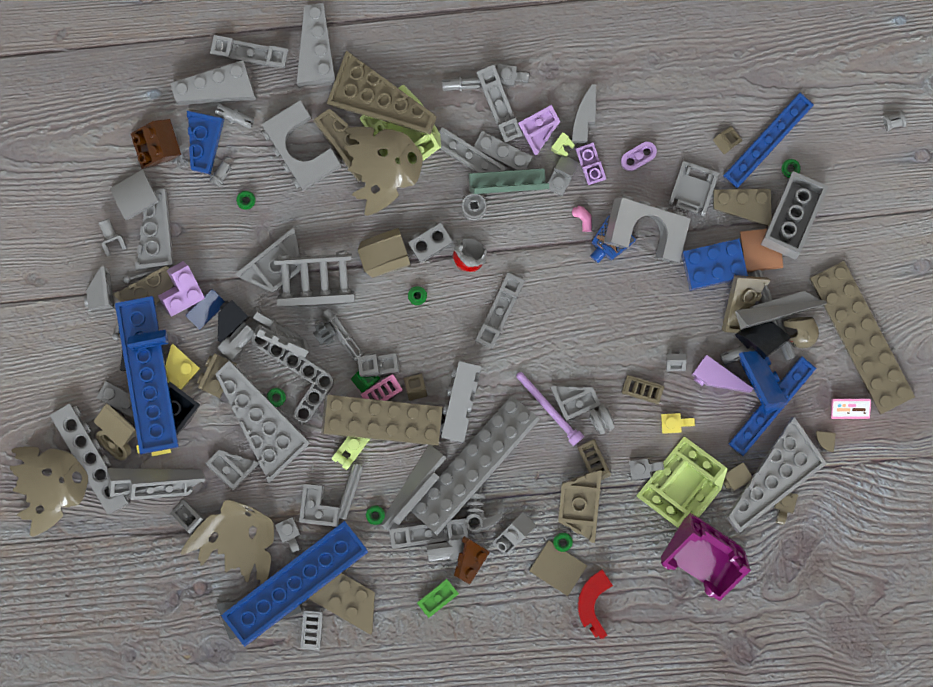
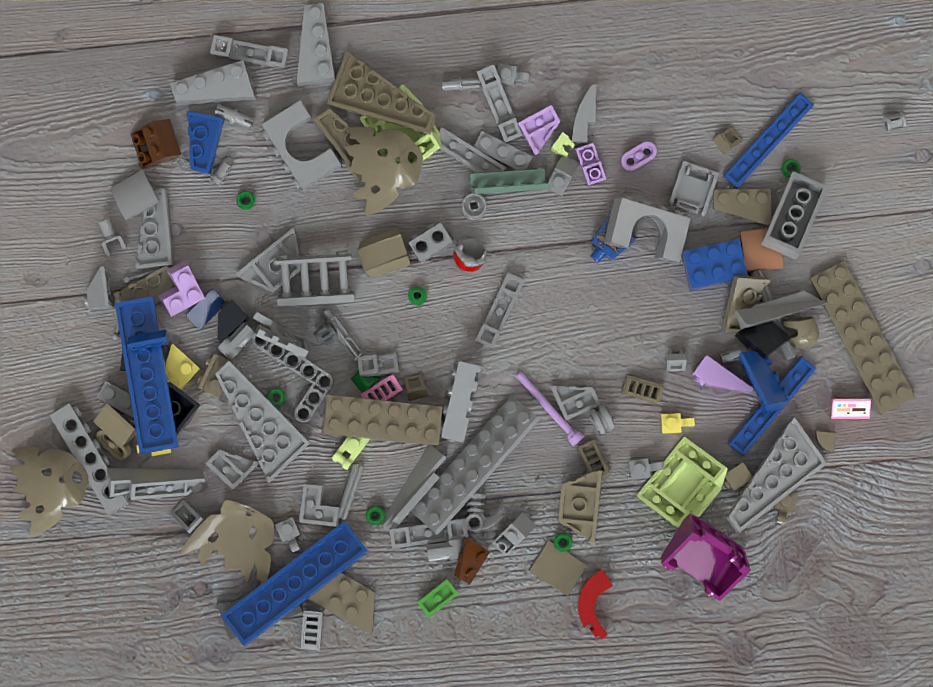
(585, 216): bright pink arm -> none

